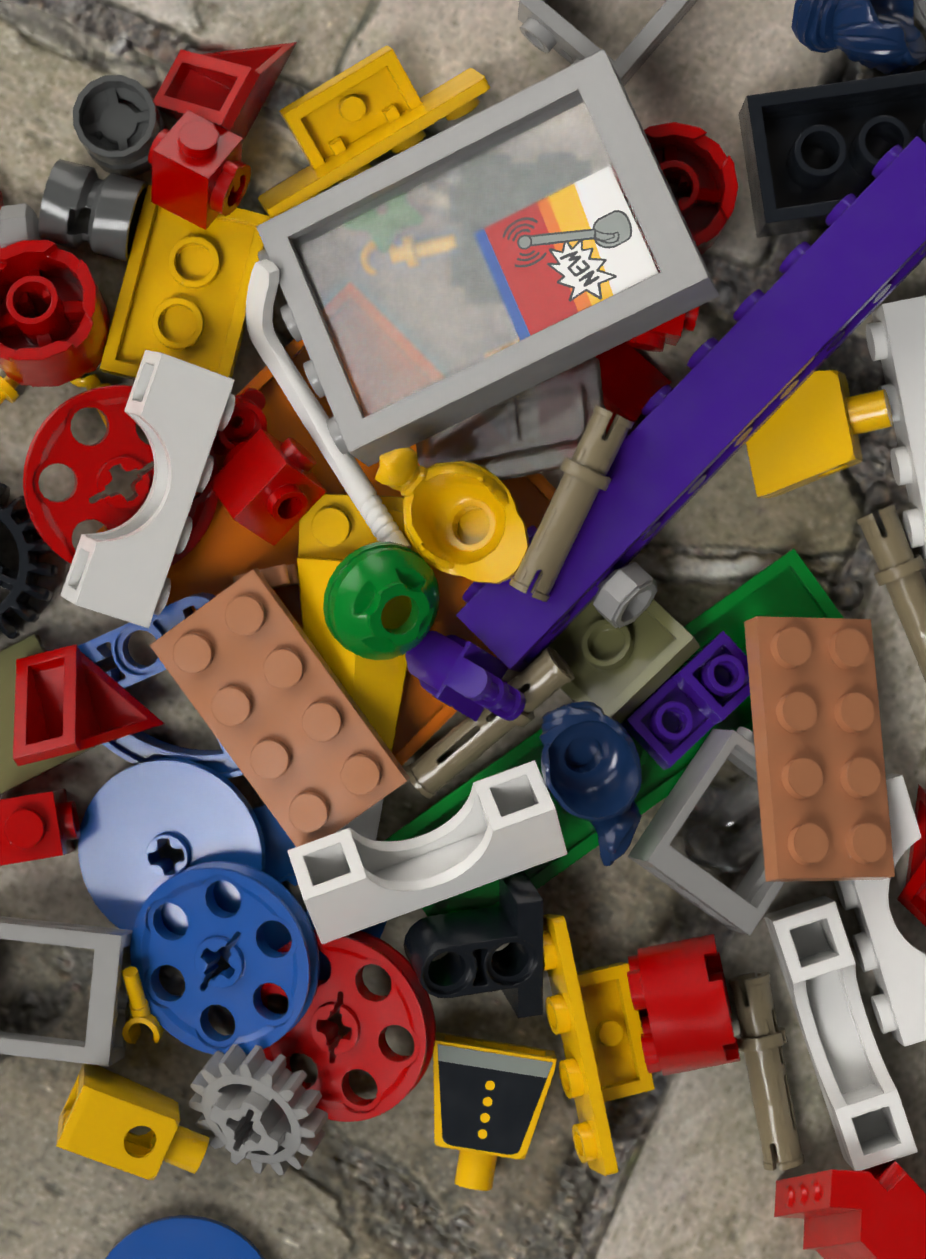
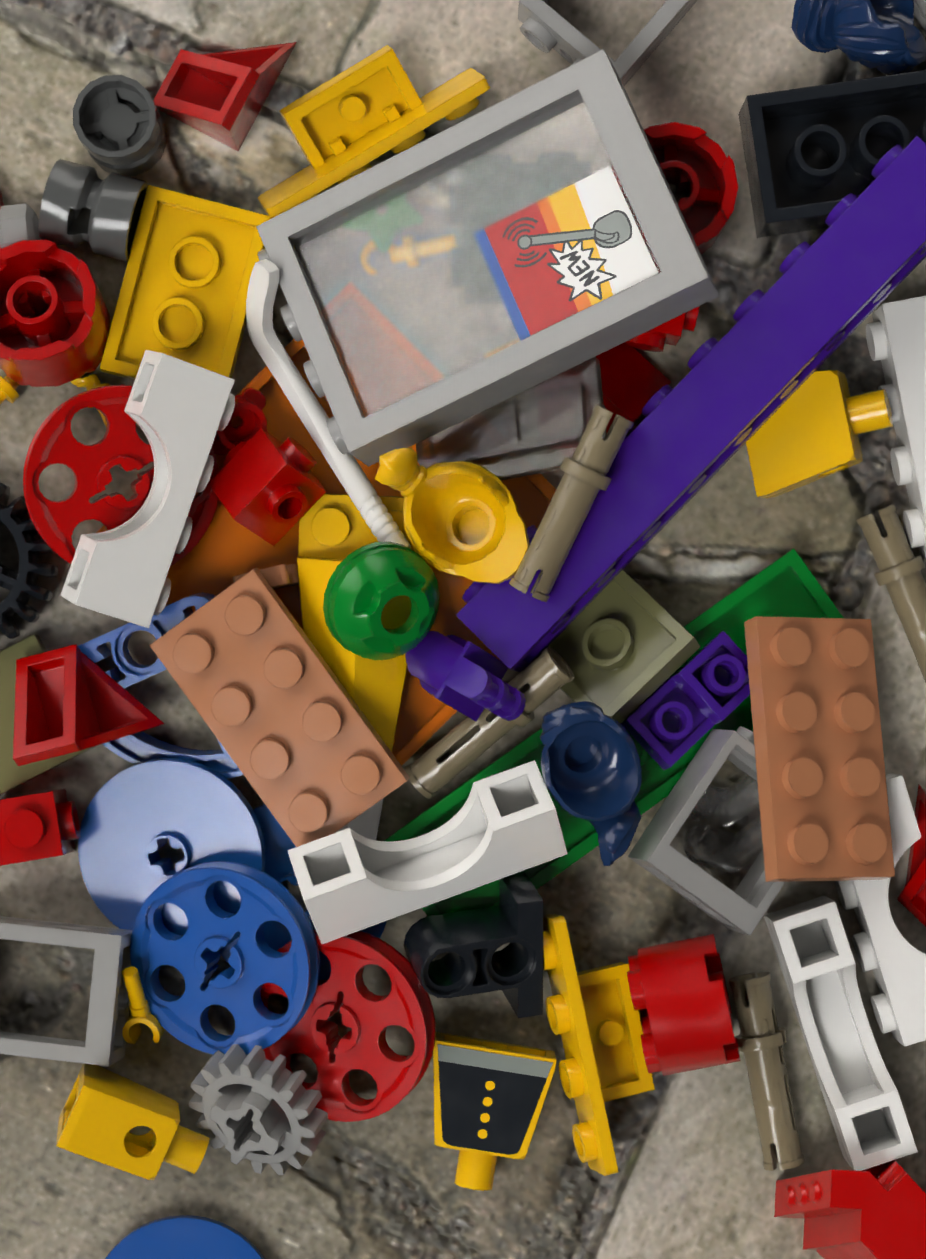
(198, 170): red brick -> none
(625, 595): light grey tile -> none

